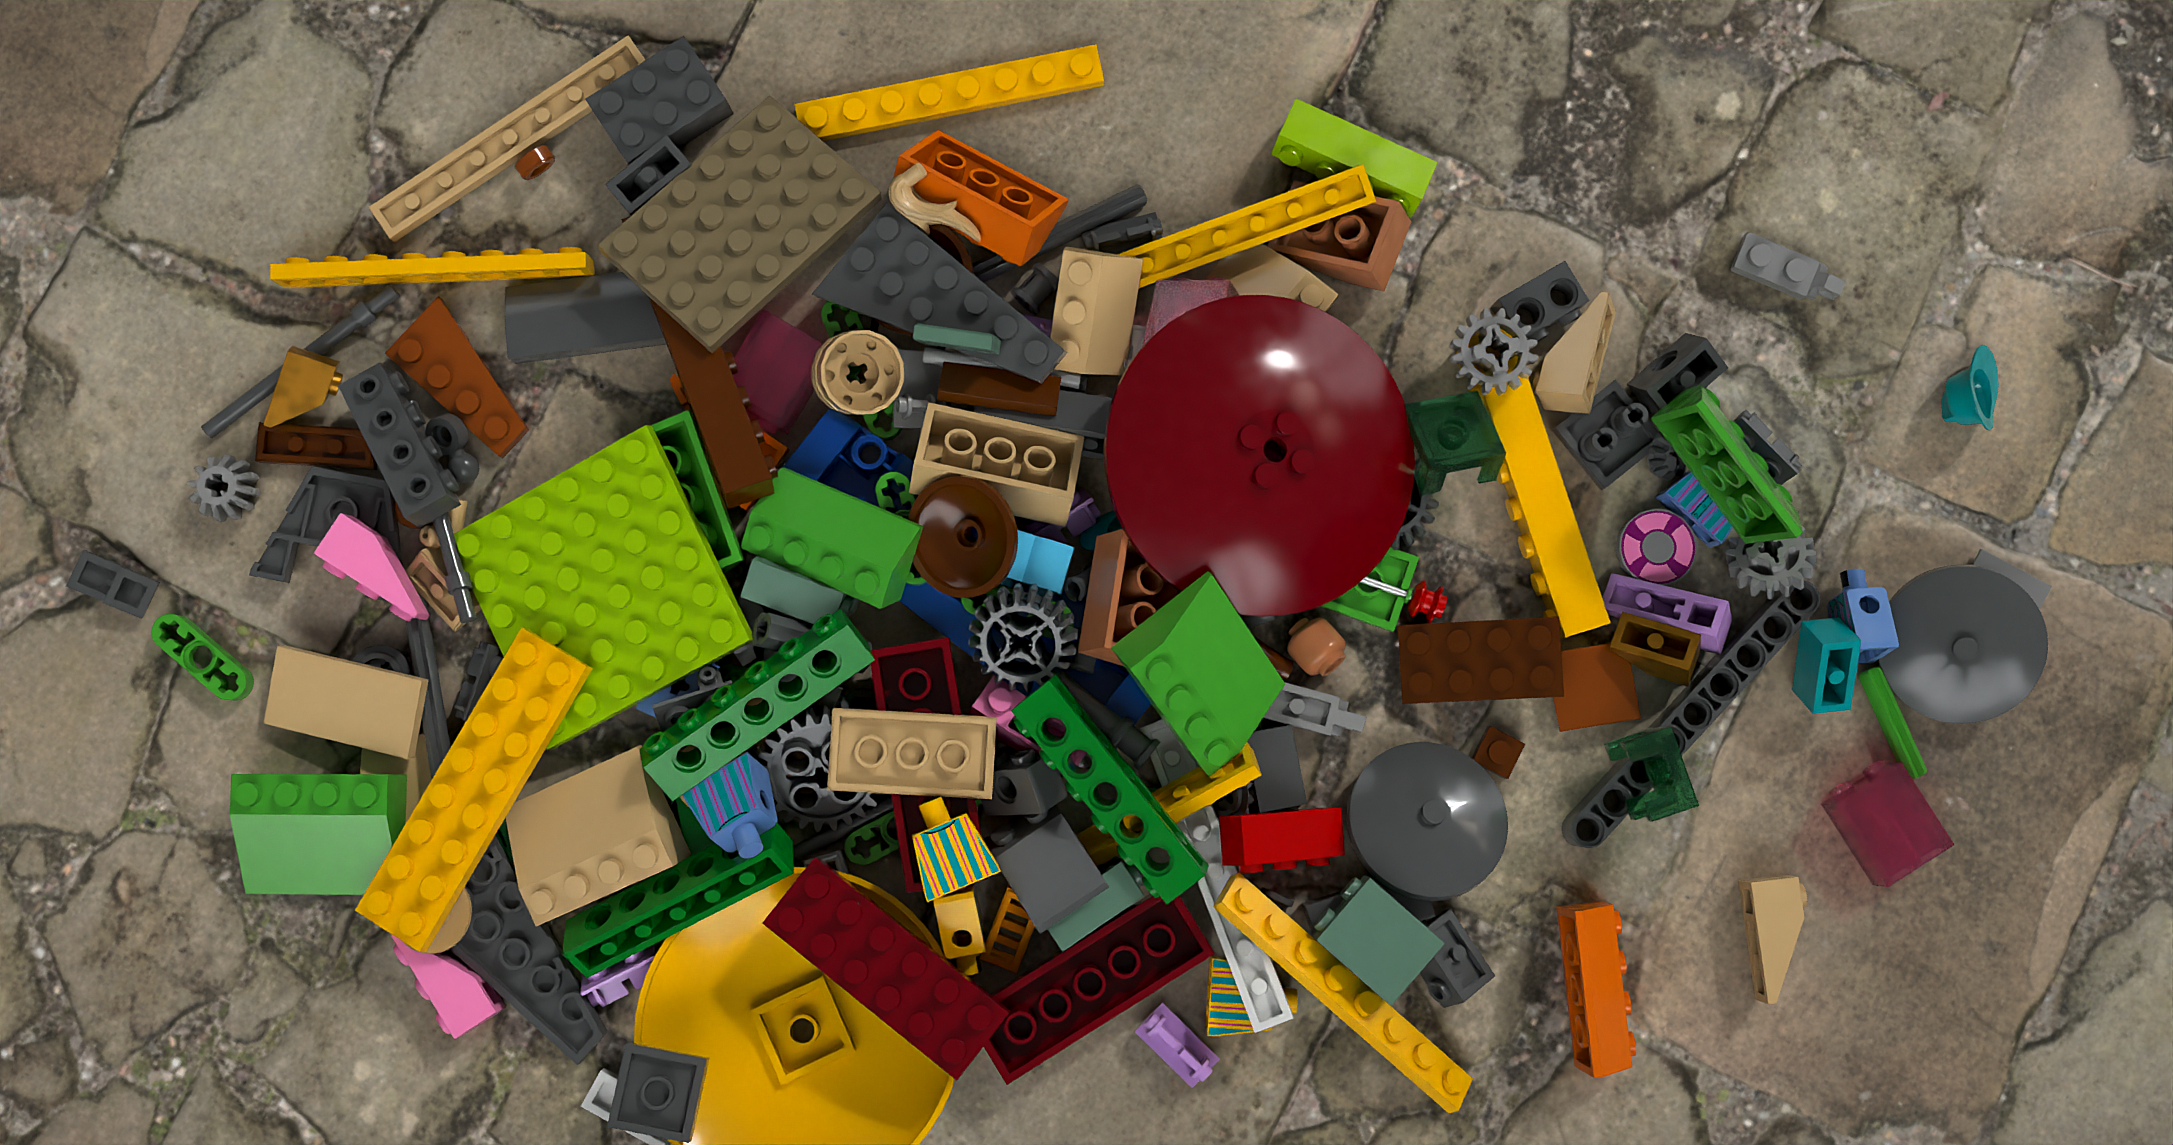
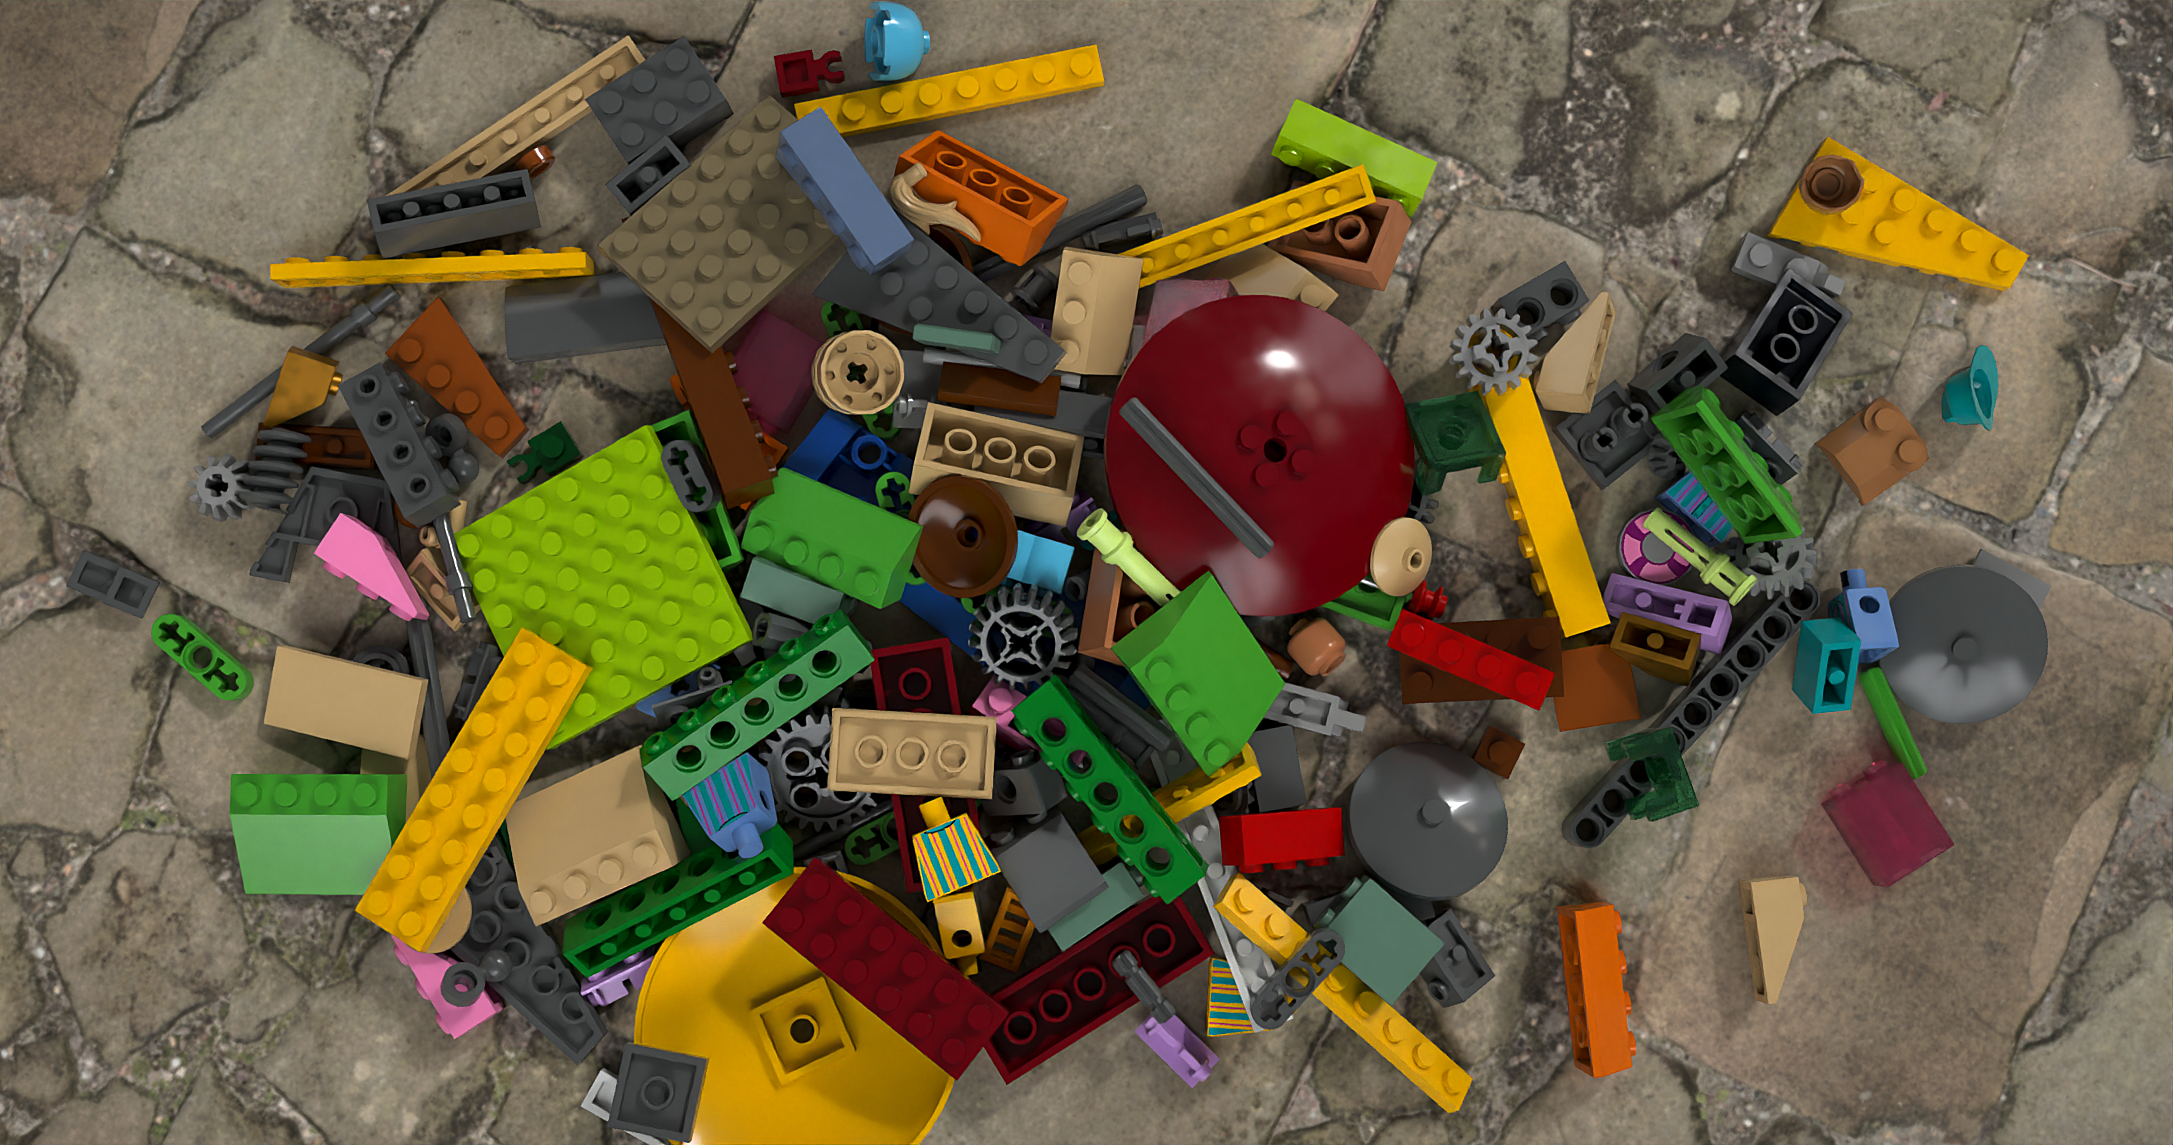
(274, 469): none -> dark grey piece
(453, 213): none -> dark grey brick
(493, 966): none -> dark grey plate
(552, 451): none -> dark green plate
(689, 477): none -> dark grey beam
(800, 72): none -> dark red plate
(842, 192): none -> sand blue wedge
(894, 41): none -> medium azure cylinder
(1119, 550): none -> yellowish green pin
(1121, 708): none -> dark grey axle
(1143, 987): none -> dark grey axle
(1196, 478): none -> dark grey axle
(1315, 979): none -> dark grey beam
(1400, 556): none -> tan dish
(1471, 659): none -> red brick
(1712, 572): none -> yellowish green pin
(1784, 343): none -> black slope
(1831, 184): none -> medium nougat hair
(1874, 449): none -> medium nougat slope
(1900, 227): none -> yellow wing

